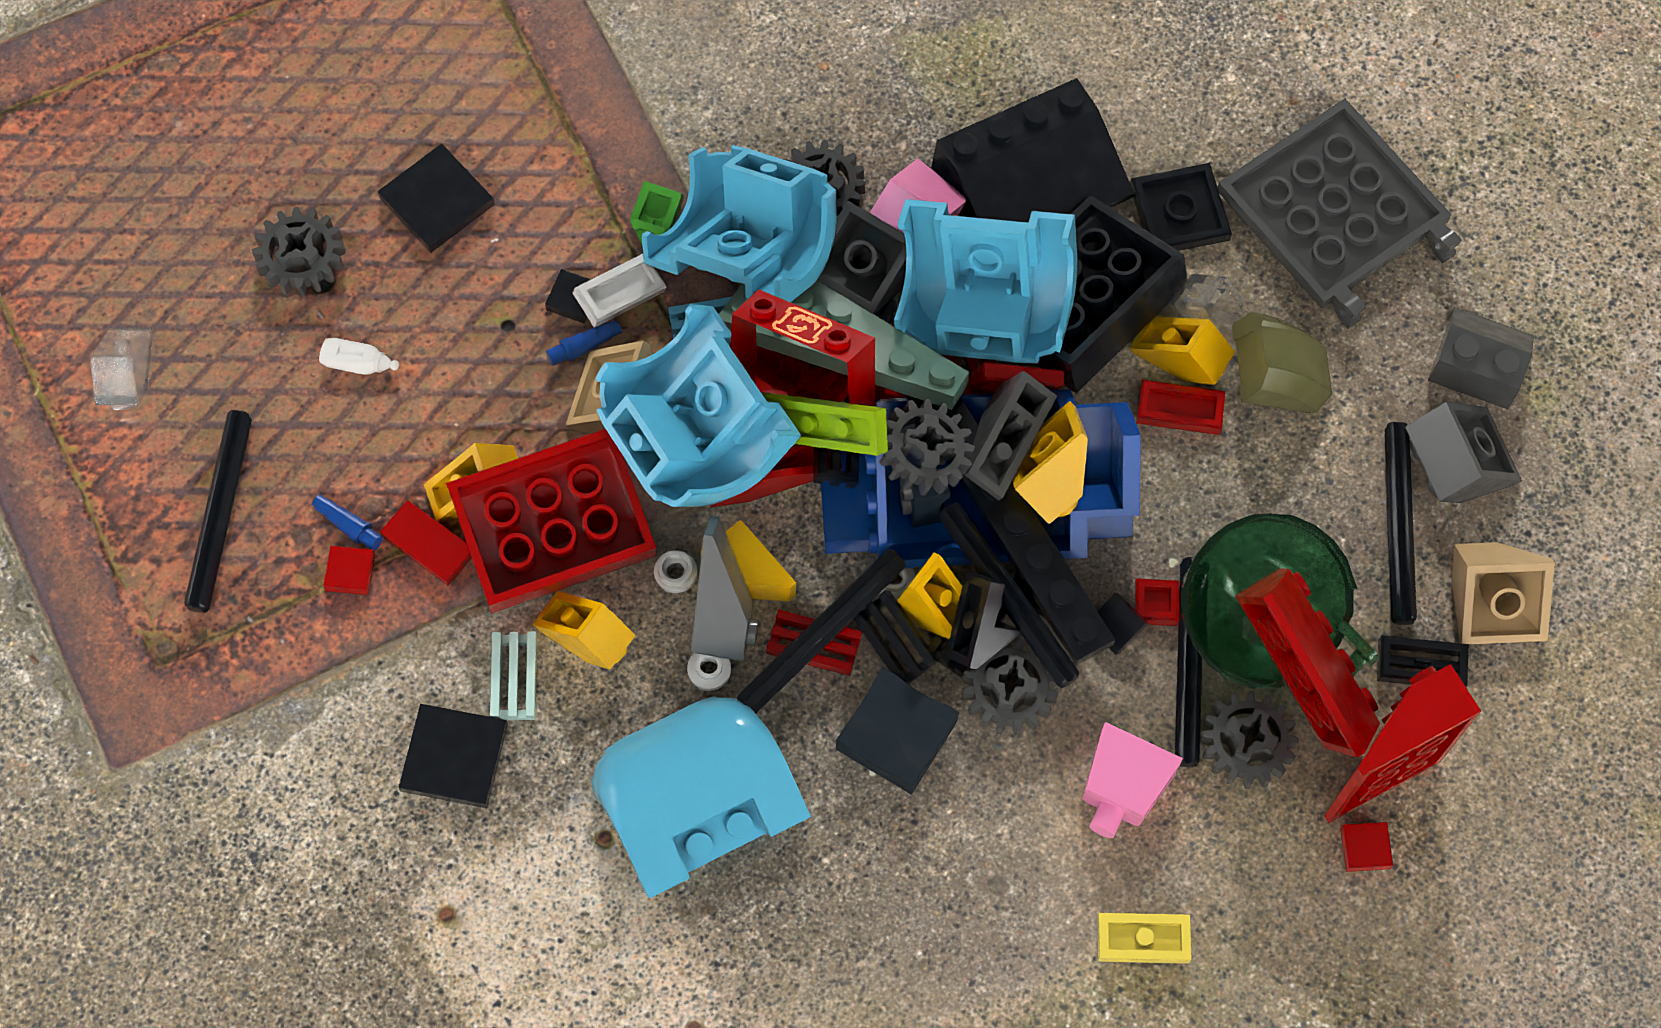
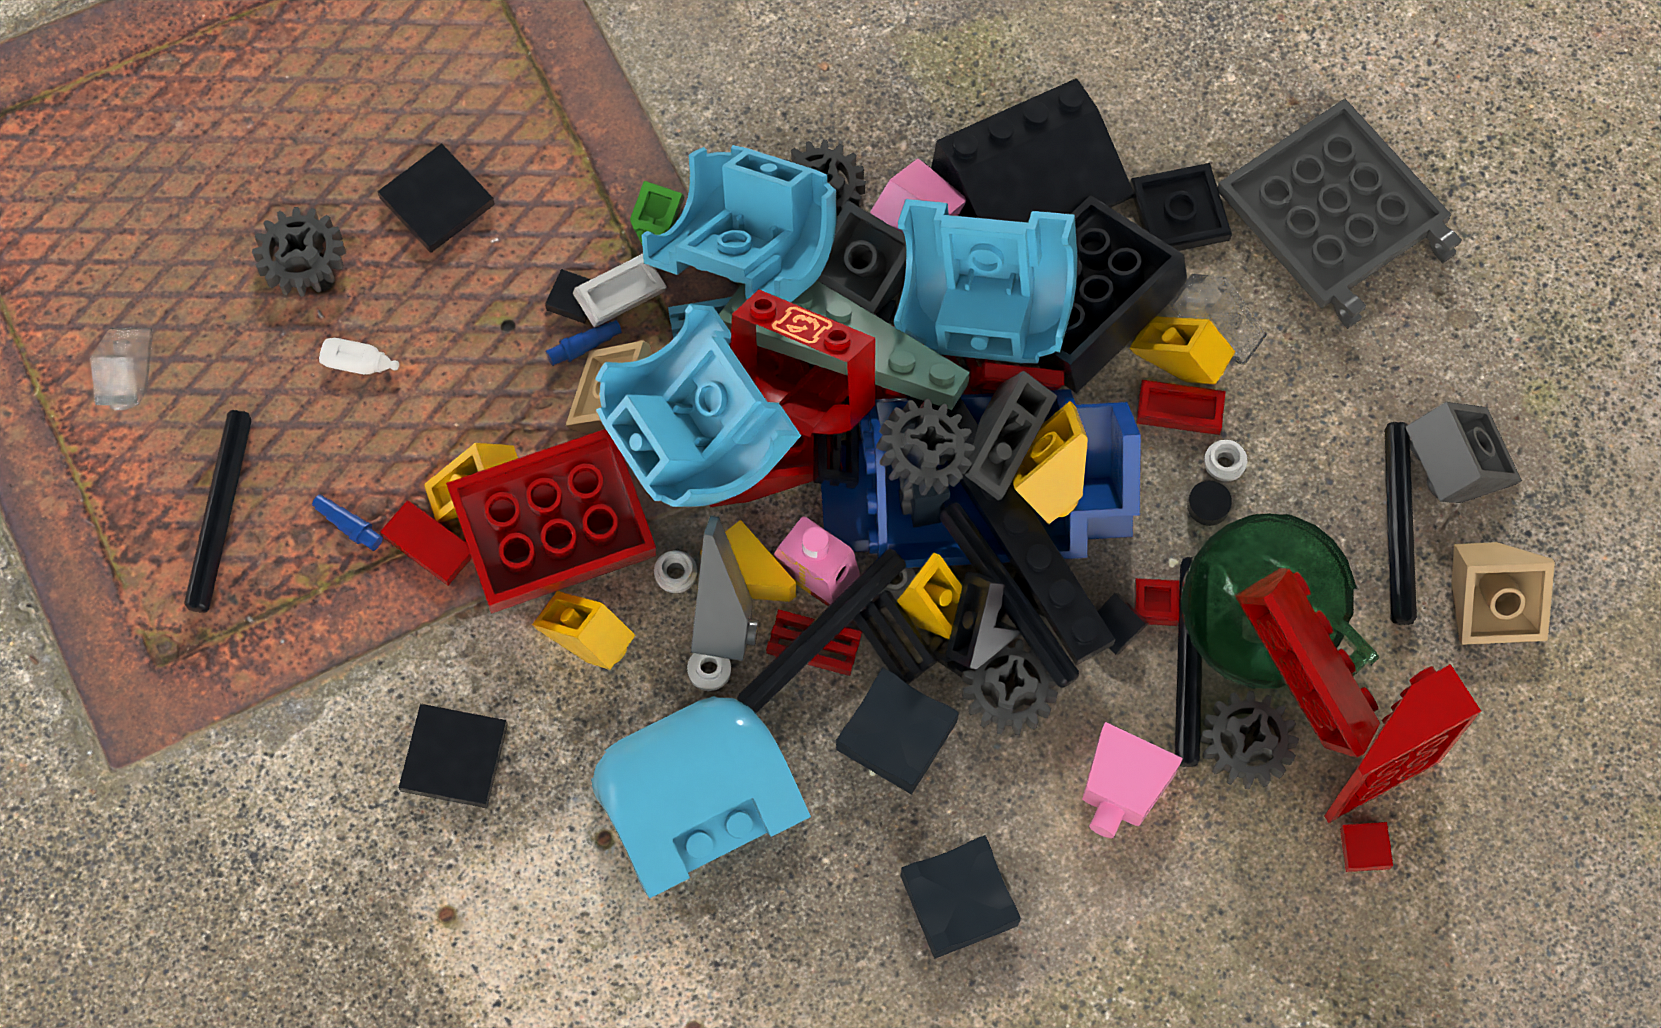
(349, 570): red tile -> none
(513, 640): light aqua tile -> none
(816, 559): none -> bright pink torso
(836, 424): lime plate -> none
(960, 897): none -> black brick
(1144, 938): light yellow plate -> none
(1209, 503): none -> black tile
(1230, 450): none -> white plate
(1280, 364): olive slope -> none
(1386, 643): black tile -> none
(1482, 358): dark grey slope -> none

